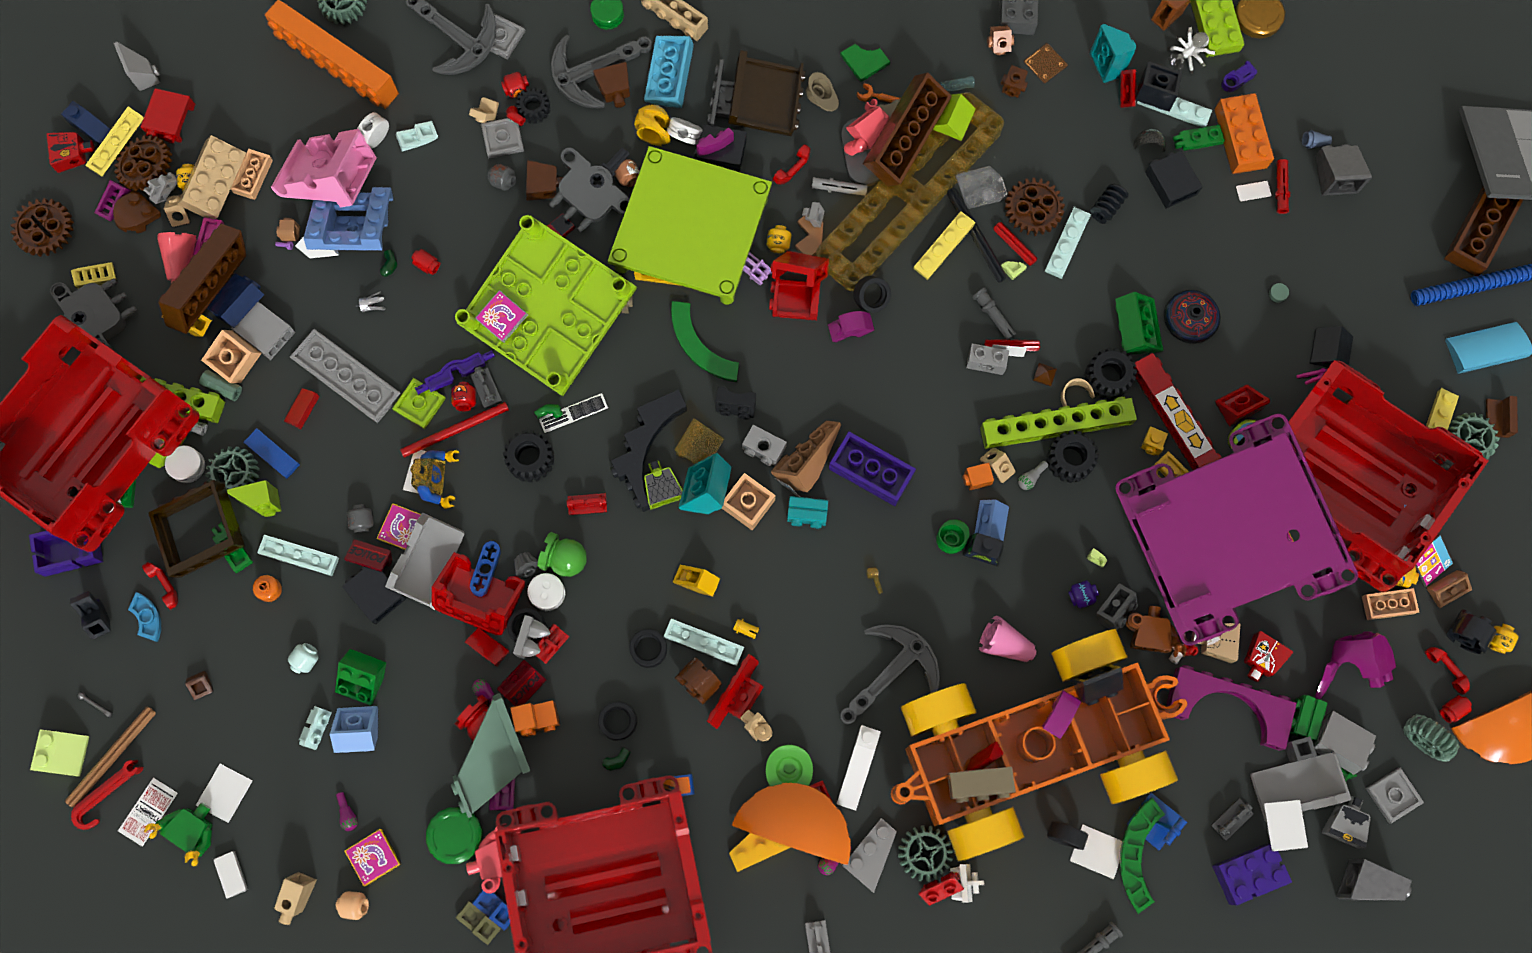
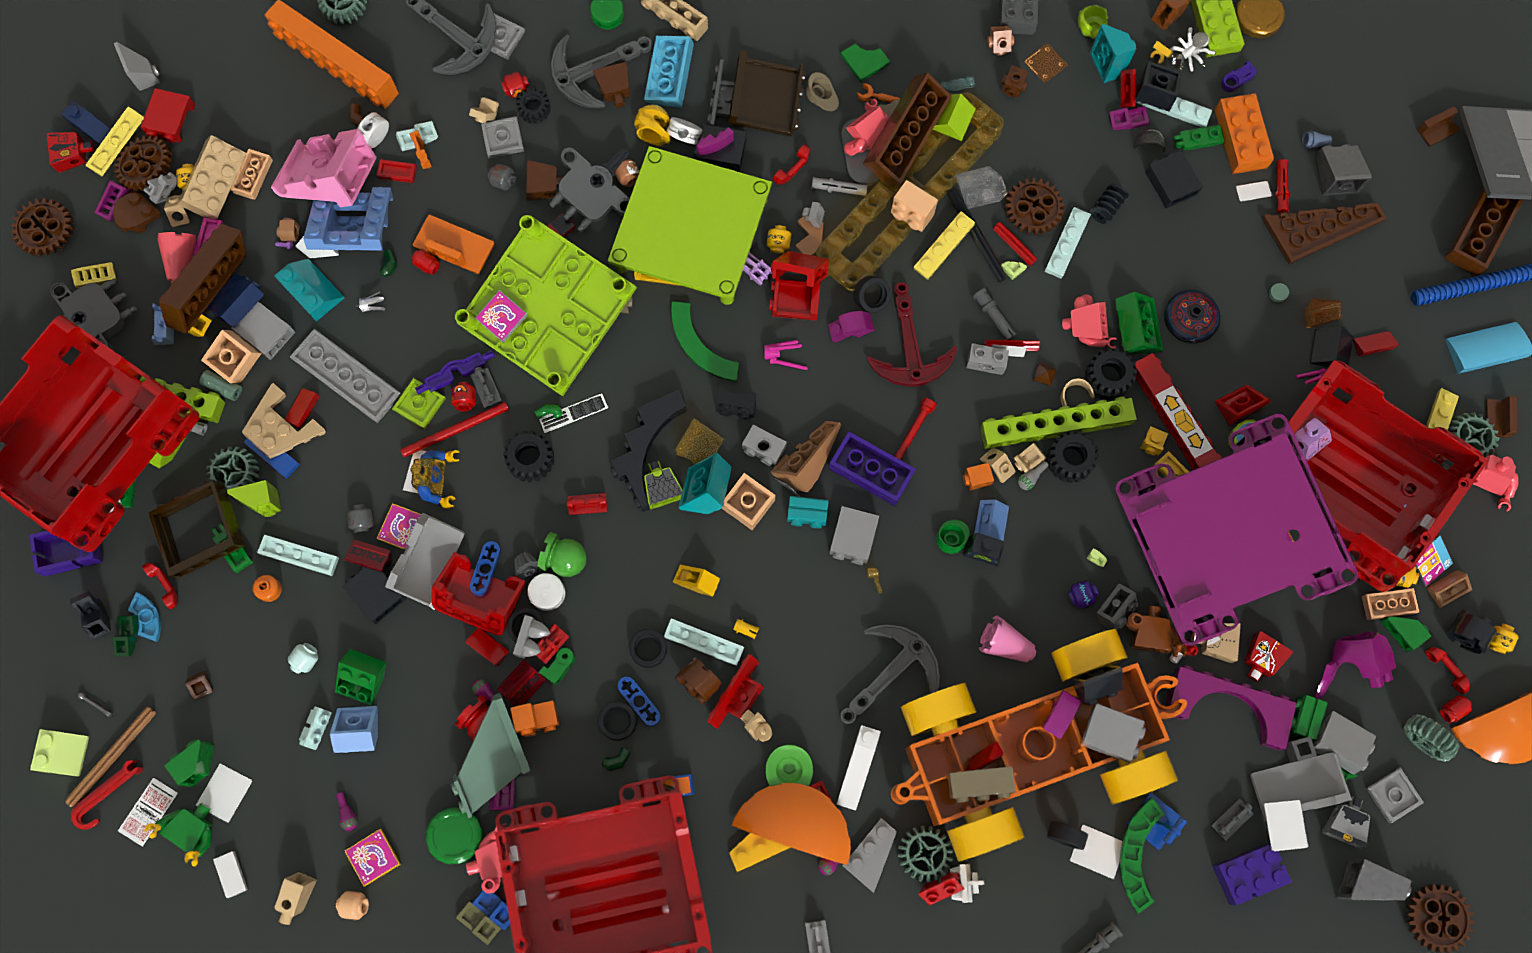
(128, 630): none -> dark green slope
(162, 334): none -> light blue hinge
(185, 464): white head -> none
(192, 763): none -> green slope
(271, 432): none -> tan wing
(309, 288): none -> teal slope
(355, 117): none -> reddish brown arm
(396, 171): none -> red tile
(419, 145): none -> orange piece
(453, 244): none -> orange bracket
(512, 114): red arm -> none
(560, 666): none -> green leg
(652, 709): none -> blue beam
(773, 351): none -> dark pink plant
(854, 535): none -> light grey brick
(913, 206): none -> light nougat brick
(913, 361): none -> dark red piece
(927, 407): none -> red piece
(1029, 458): none -> tan bracket
(1089, 322): none -> coral torso
(1091, 19): none -> lime hair
(1113, 733): none -> light grey brick
(1129, 119): none -> magenta slope
(1162, 50): none -> yellow tile
(1313, 437): none -> lavender torso
(1316, 229): none -> reddish brown wing
(1322, 311): none -> clear orange slope
(1375, 343): none -> red slope
(1406, 632): none -> green slope
(1421, 916): none -> reddish brown gear
(1439, 127): none -> reddish brown panel
(1499, 478): none -> coral torso

